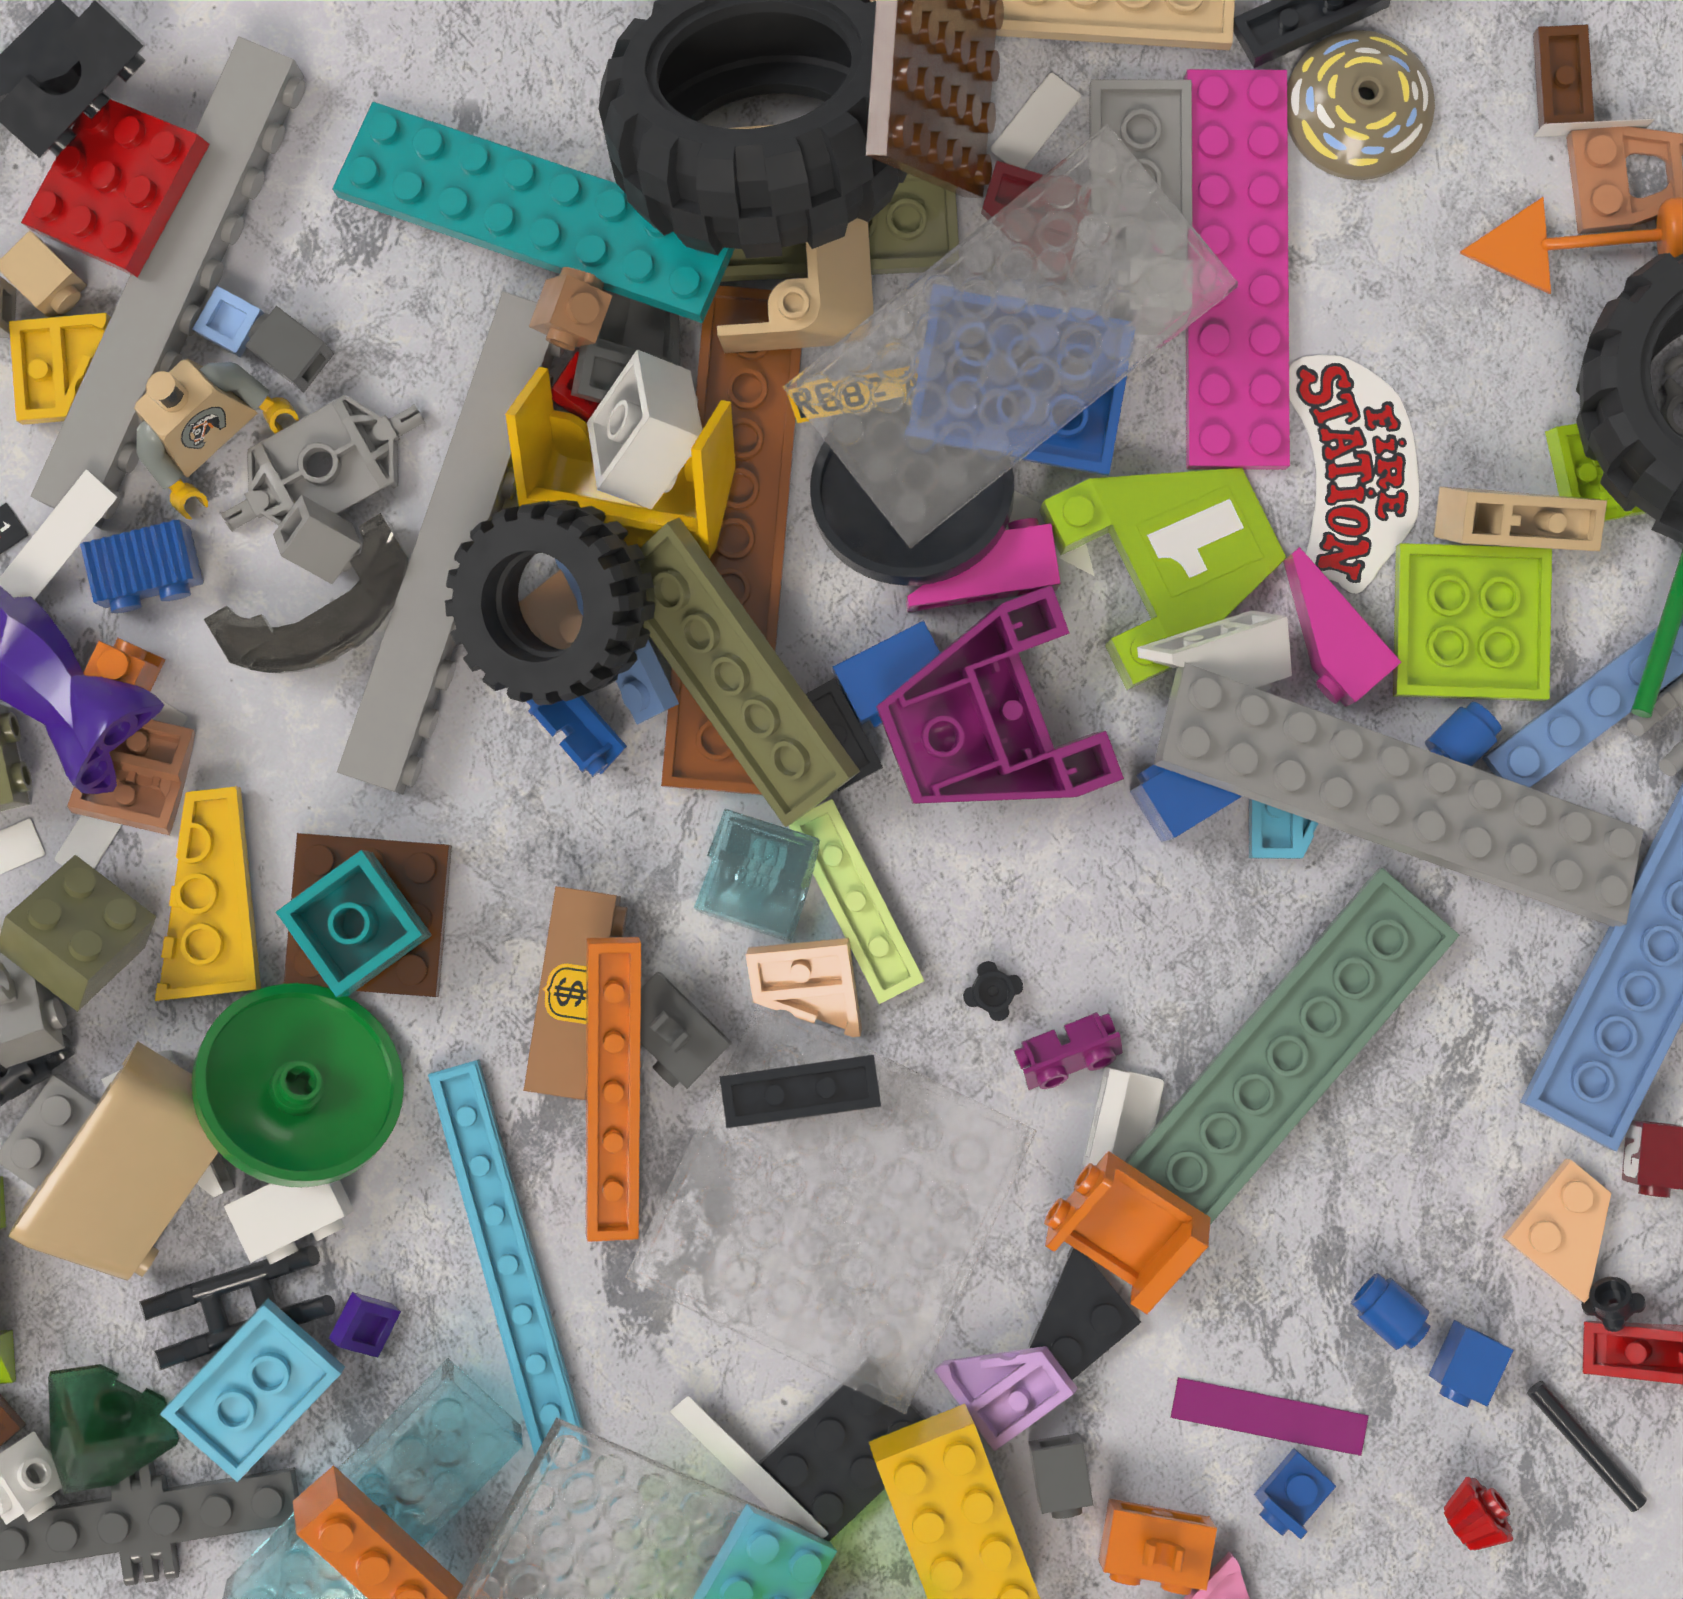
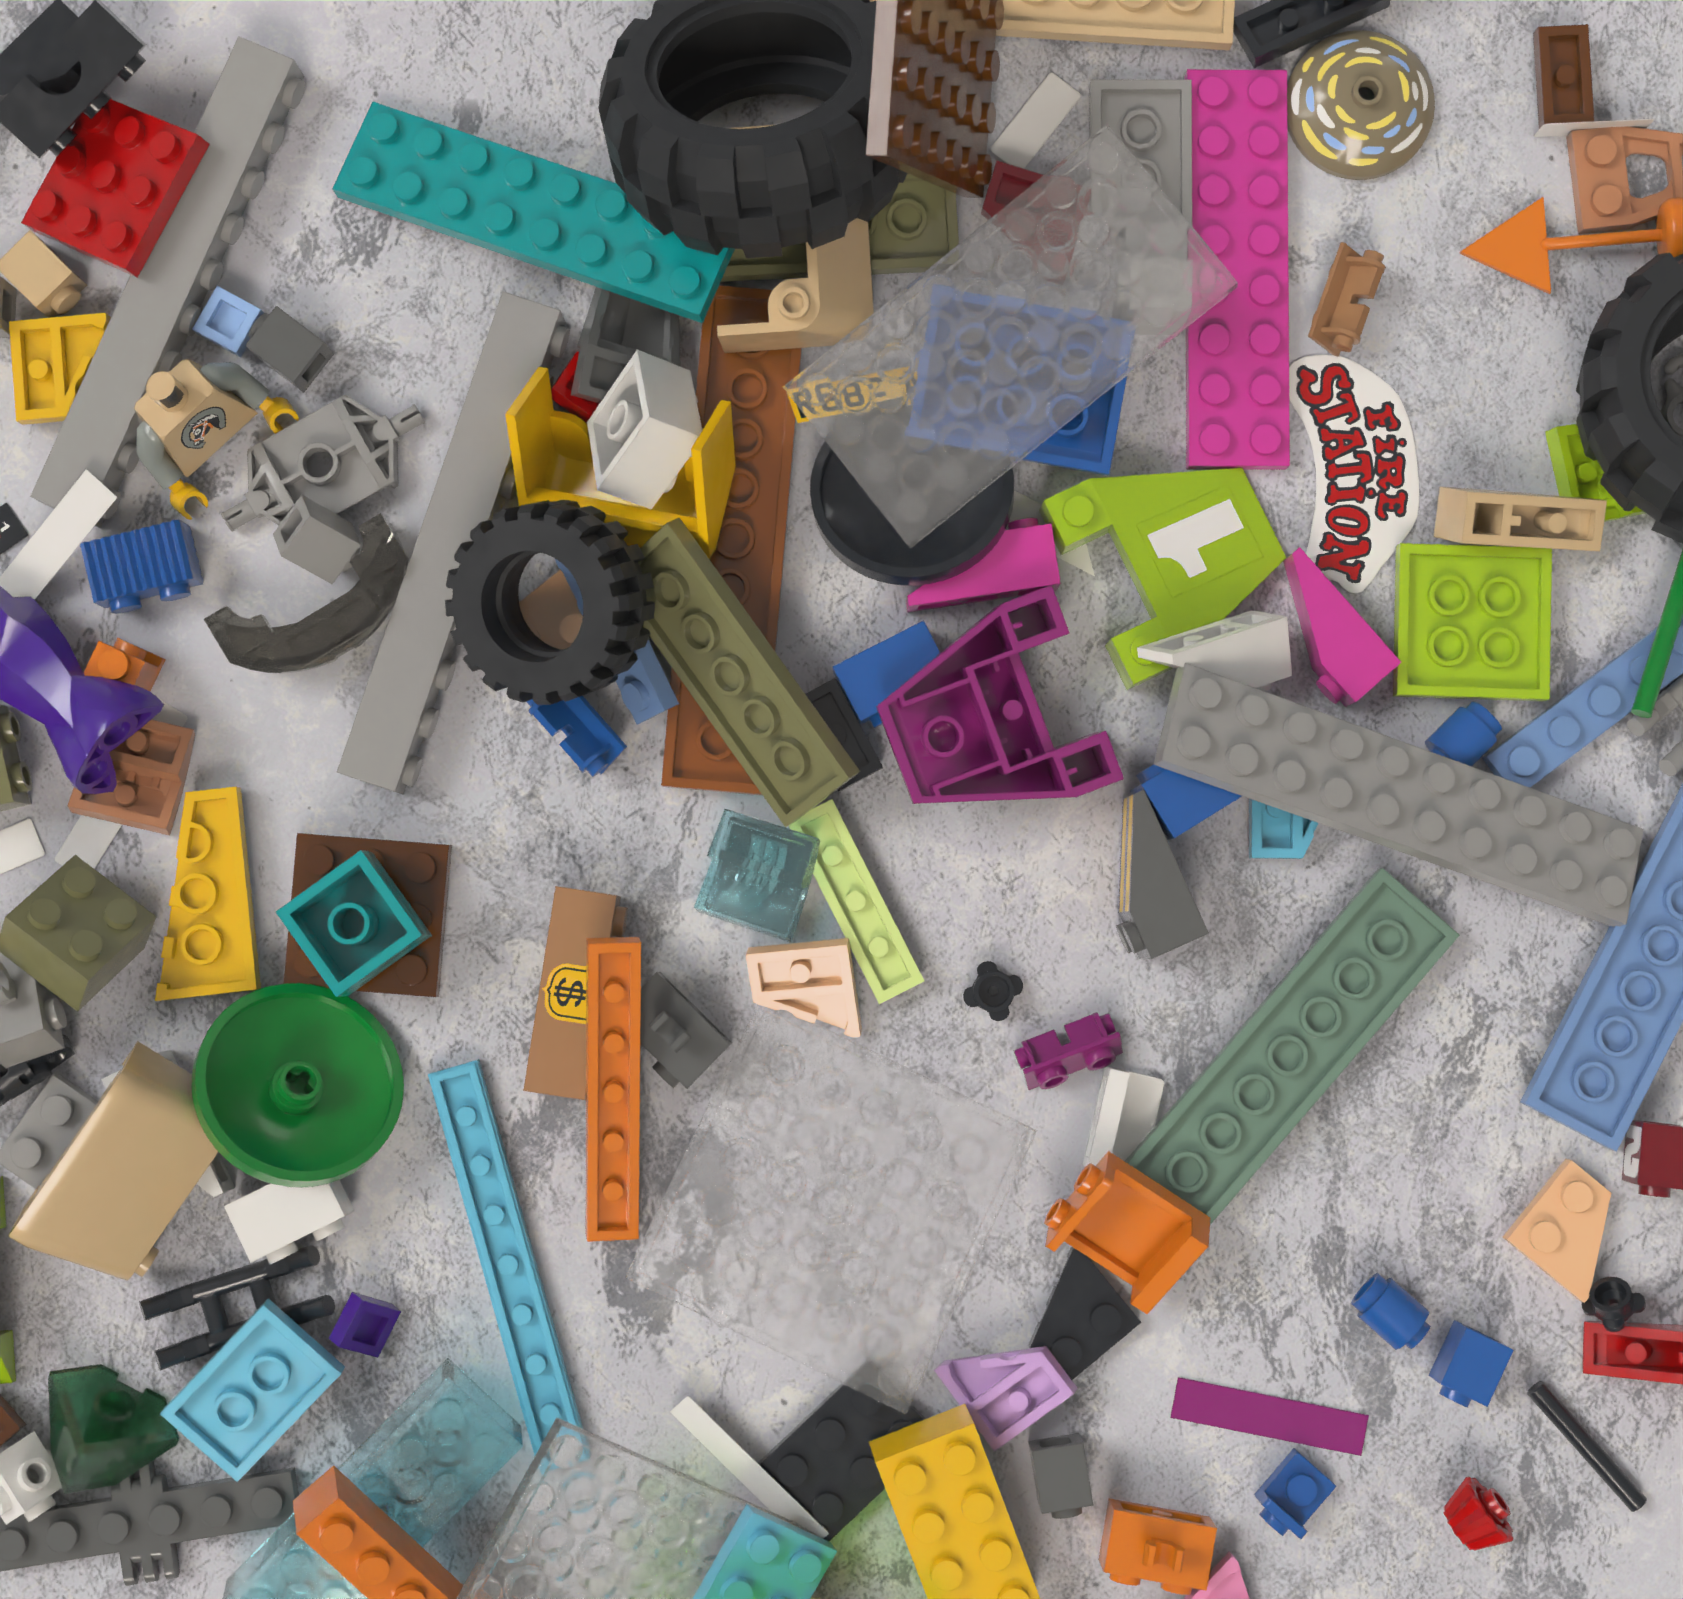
(571, 309): medium nougat brick -> none
(800, 1091): black plate -> none
(1152, 891): none -> dark grey slope
(1338, 316): none -> medium nougat hinge

